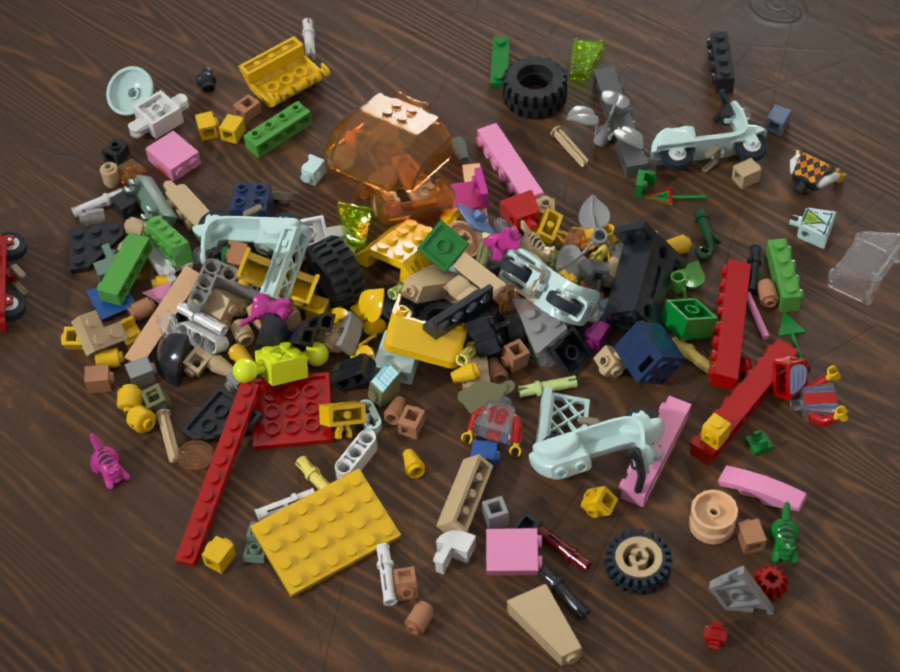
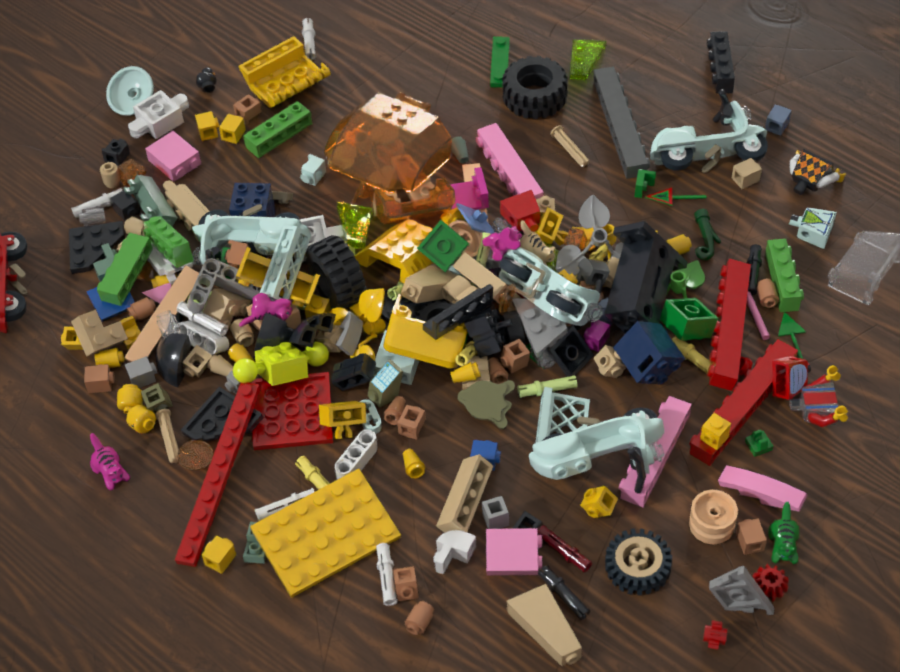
(496, 422): torso -> none
(602, 134): light grey plant -> none

